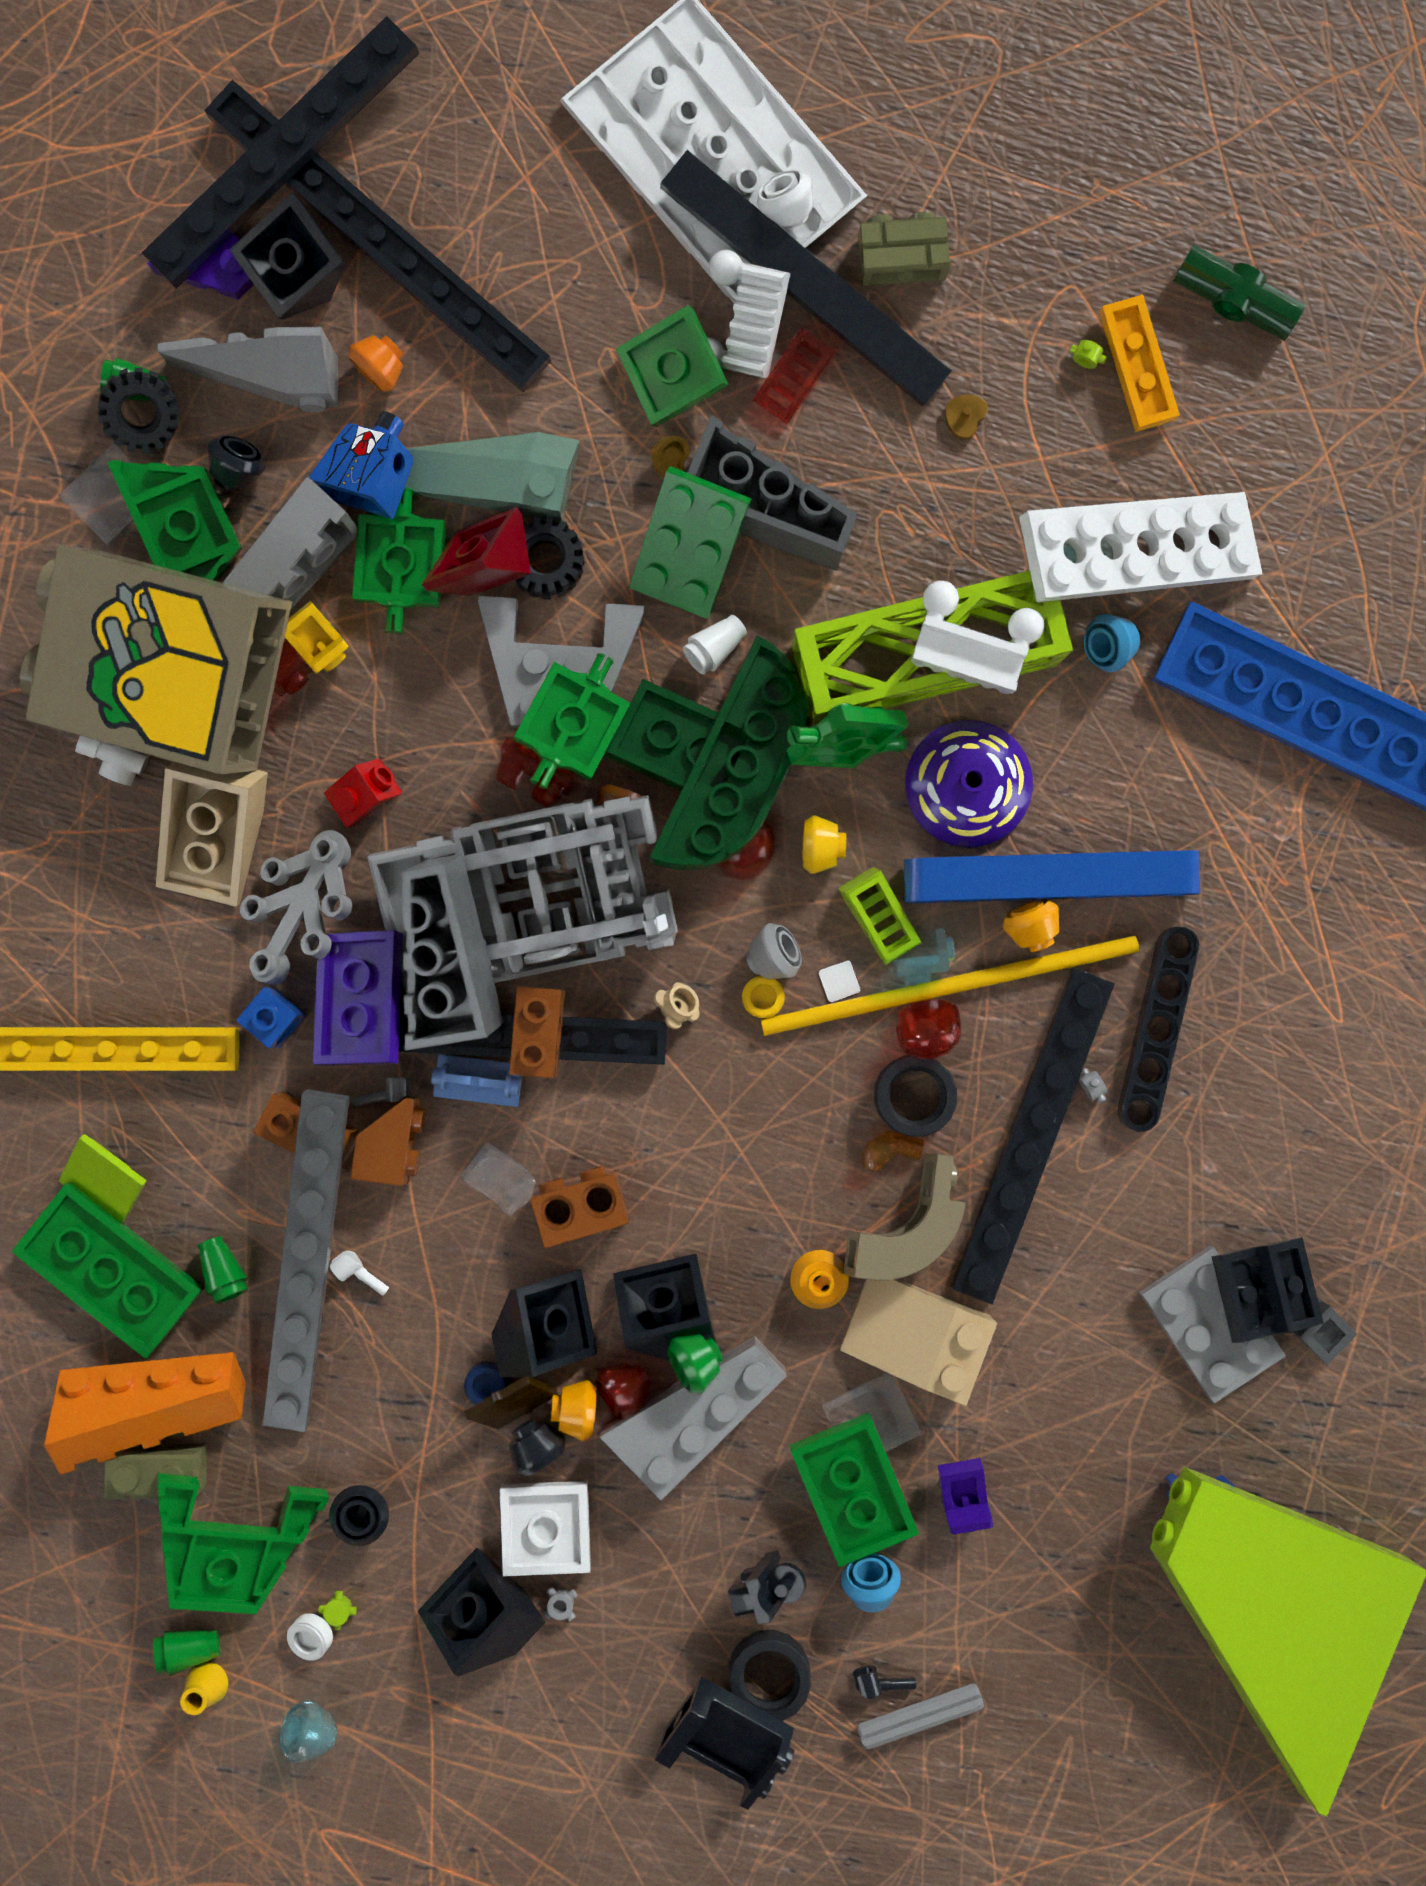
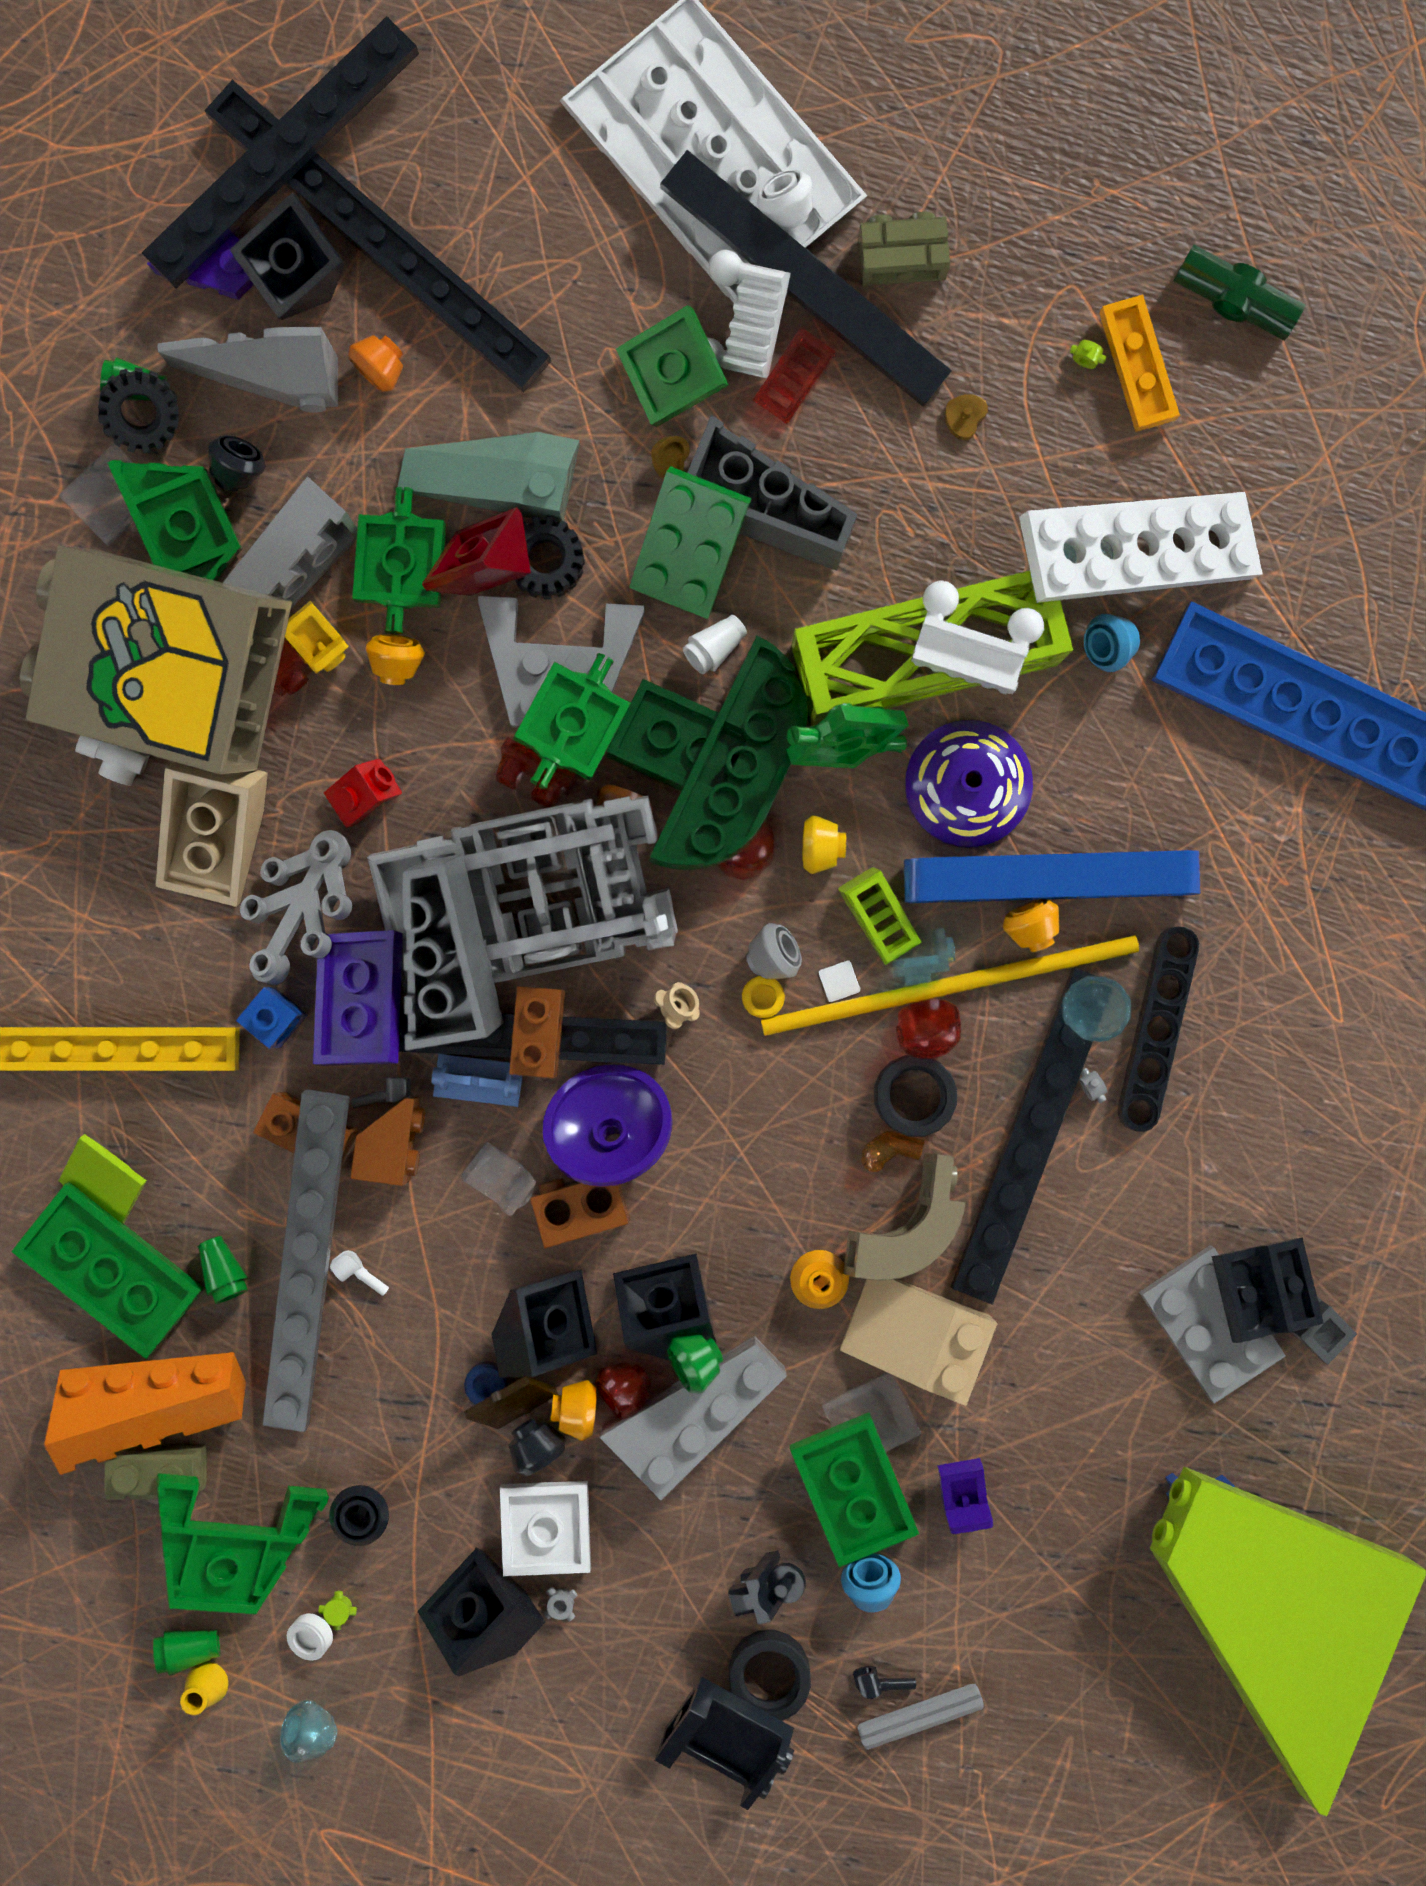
(366, 467): blue torso -> none
(394, 657): none -> light orange cone
(602, 1104): none -> dark purple dish
(1096, 1008): none -> clear light blue hair

